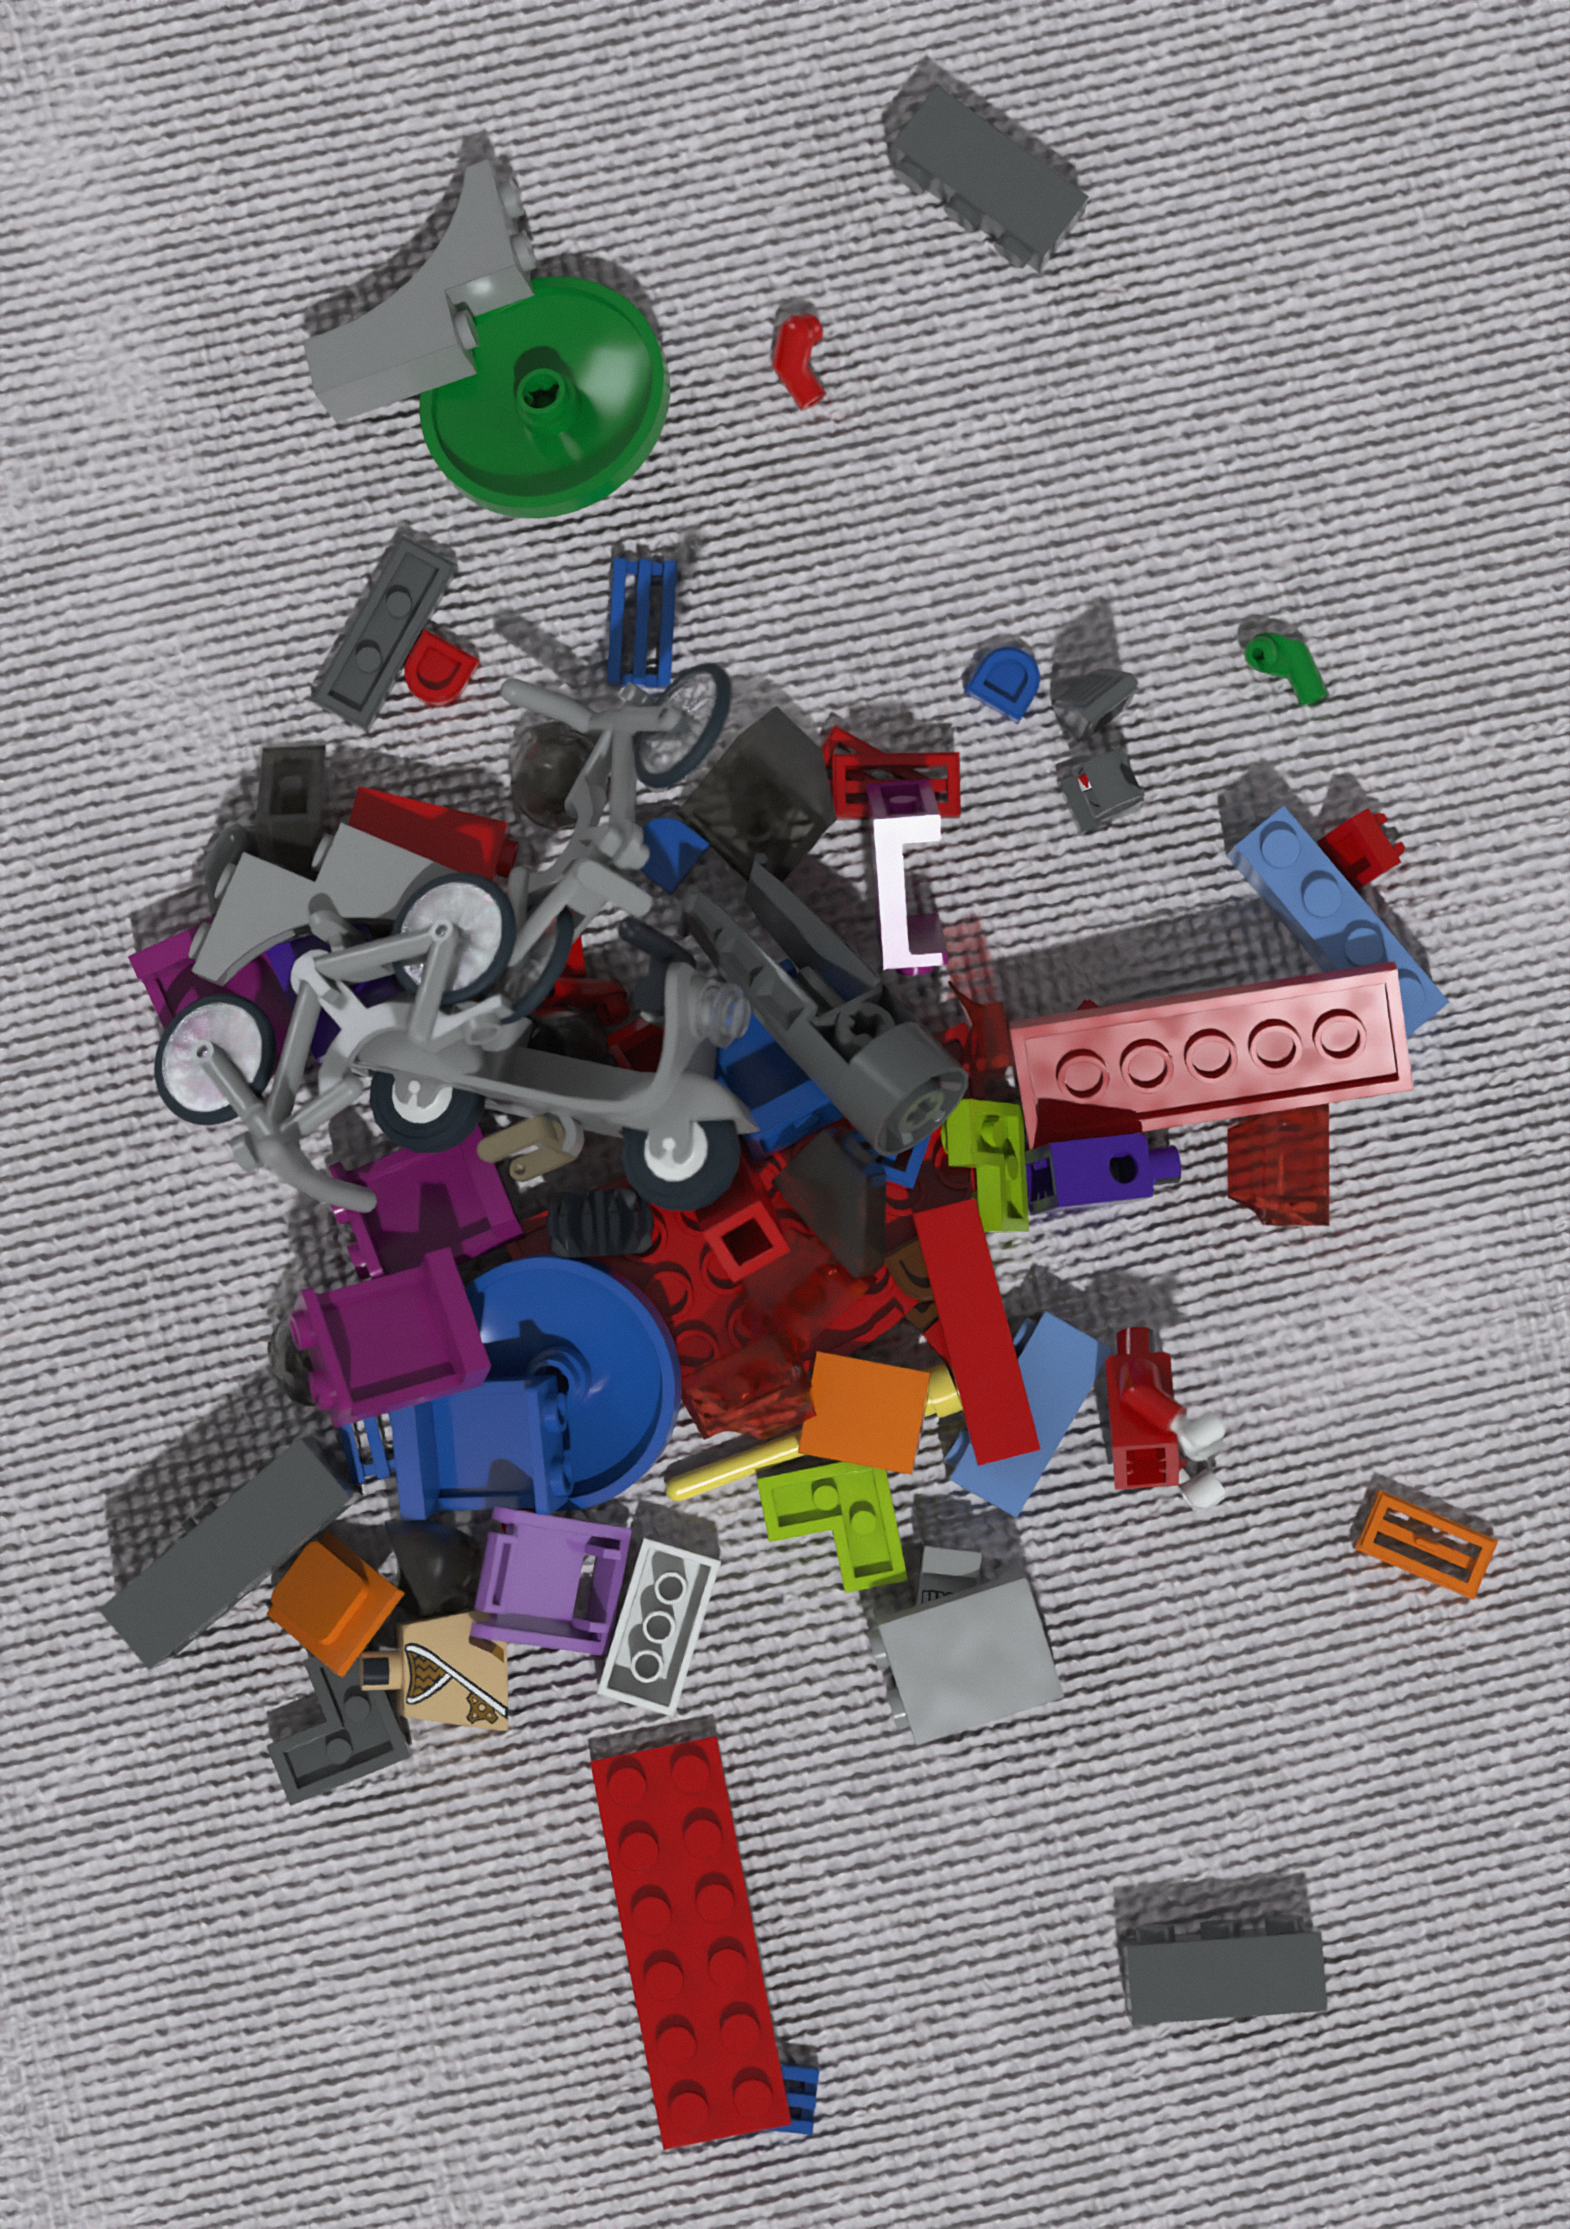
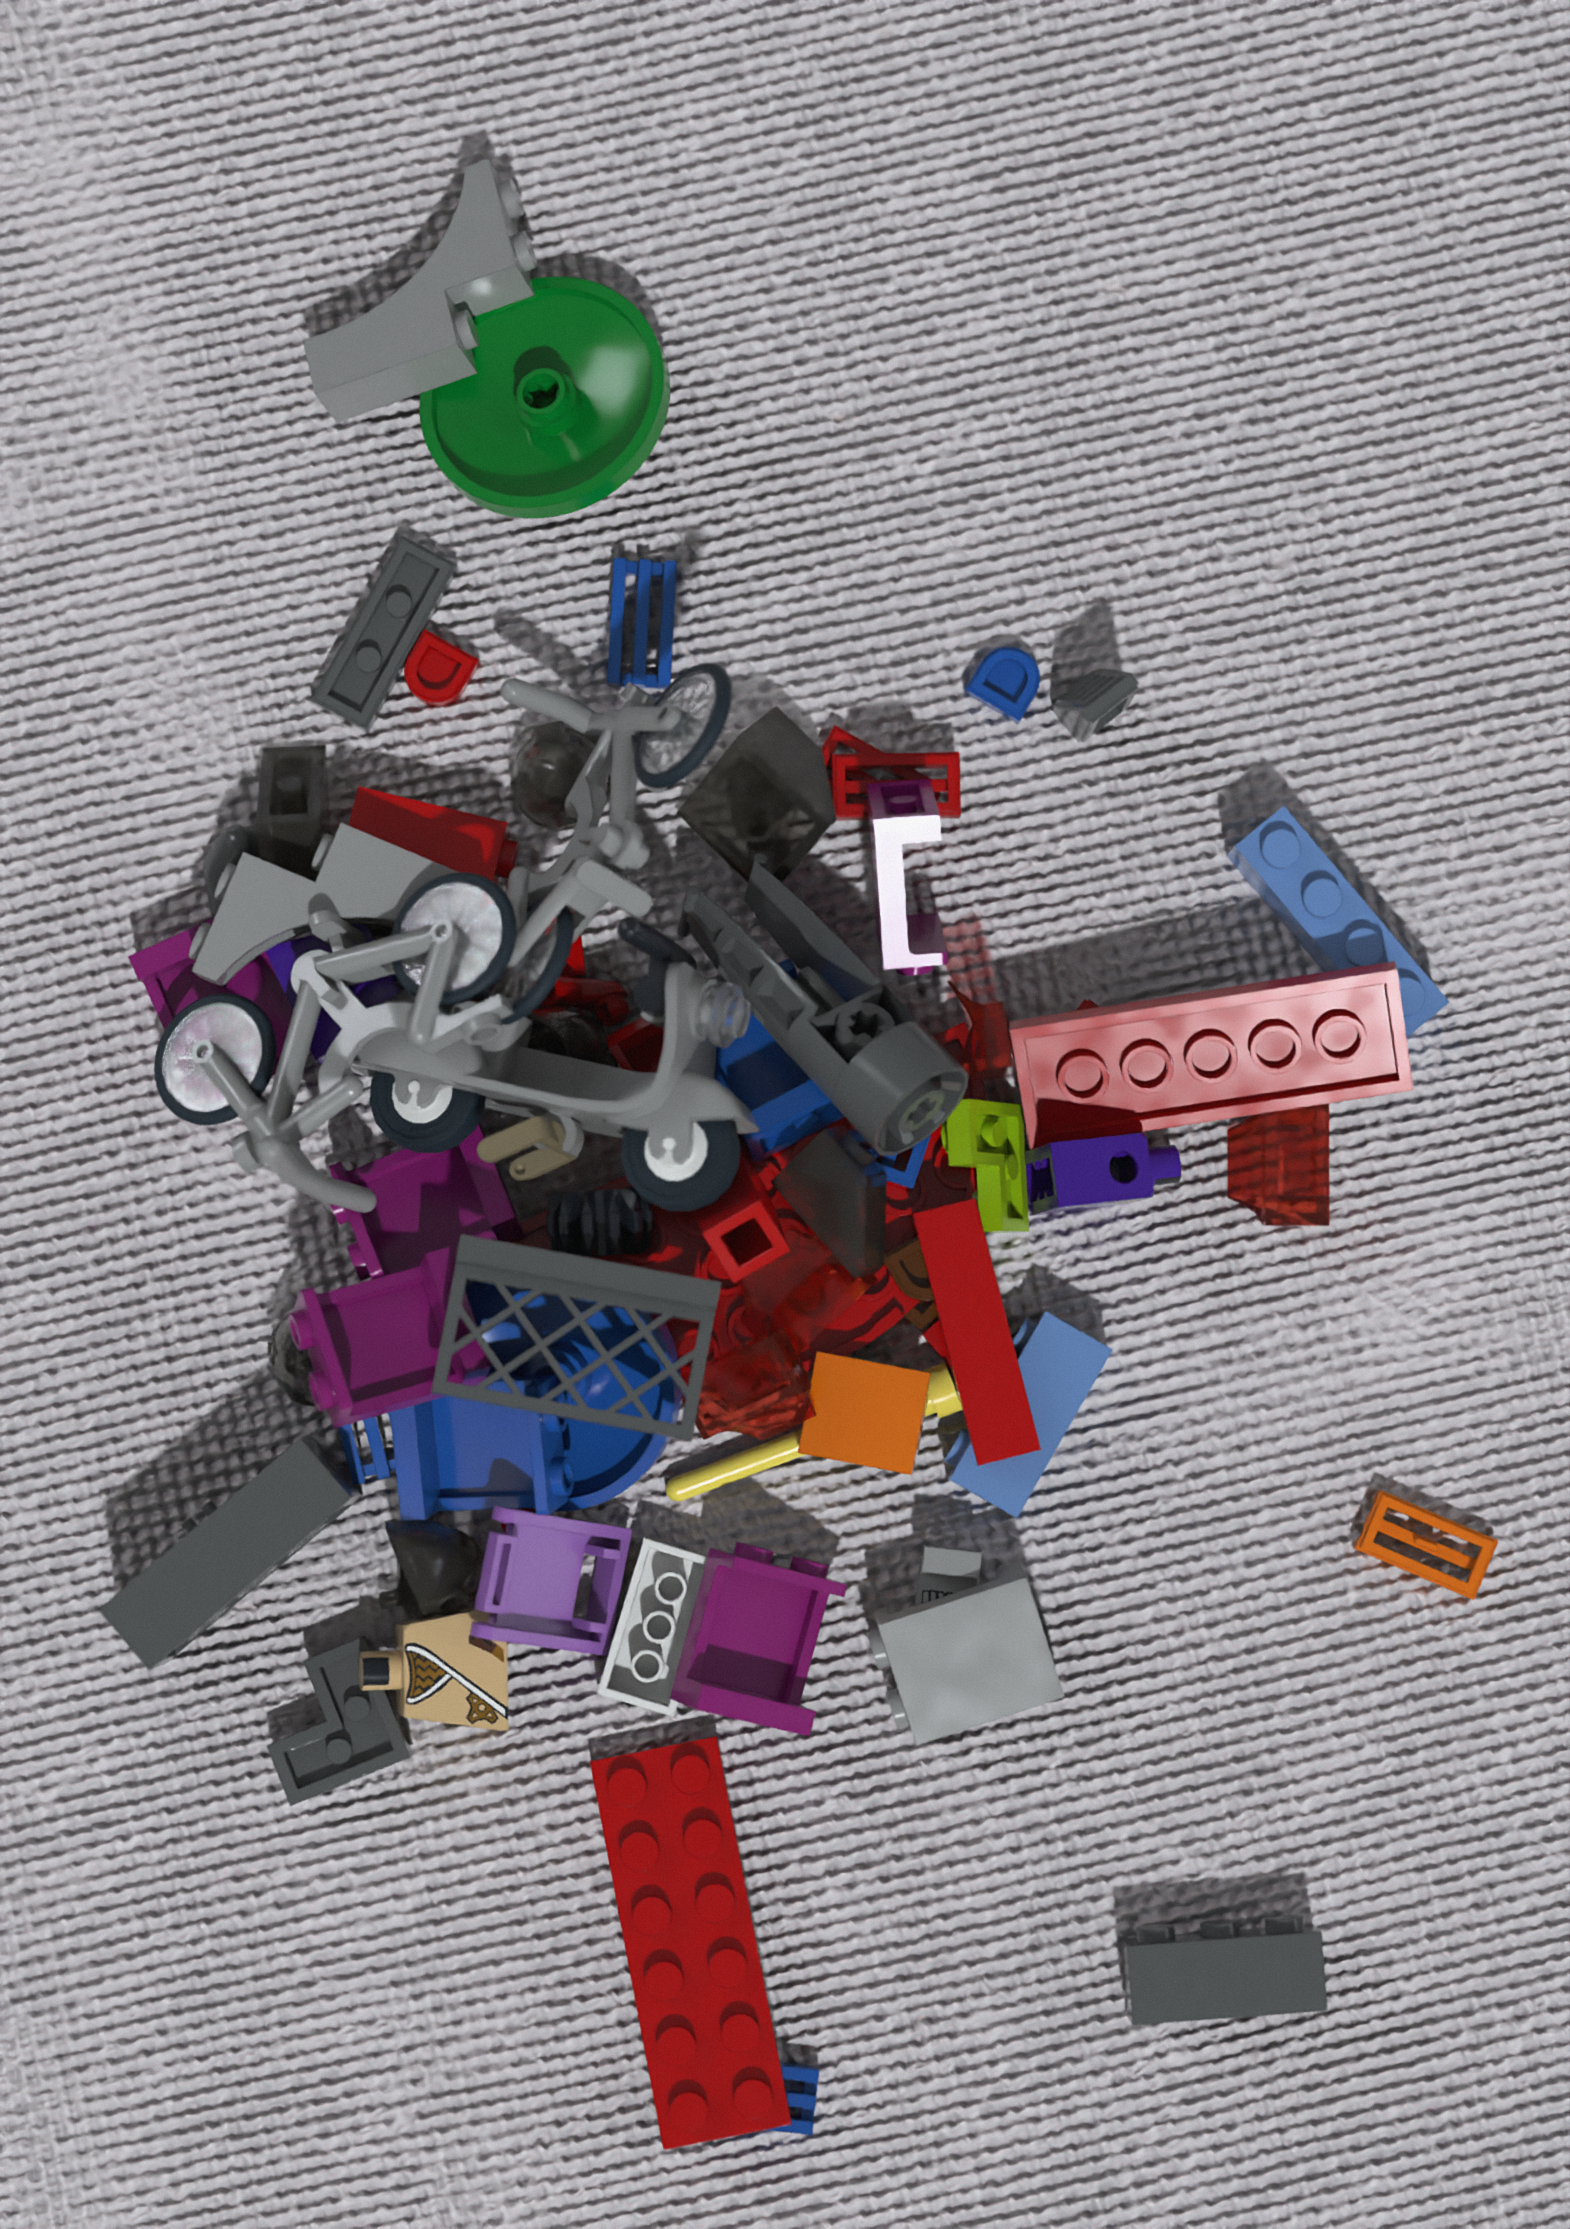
(333, 1602): orange piece -> none
(586, 1281): none -> dark grey fence
(672, 853): blue tile -> none
(754, 1638): none -> magenta panel
(791, 358): red arm -> none
(852, 1504): lime plate -> none
(986, 180): dark grey brick -> none
(1101, 791): dark grey leg -> none
(1150, 1422): red torso -> none
(1288, 660): green arm -> none
(1361, 849): red tile -> none

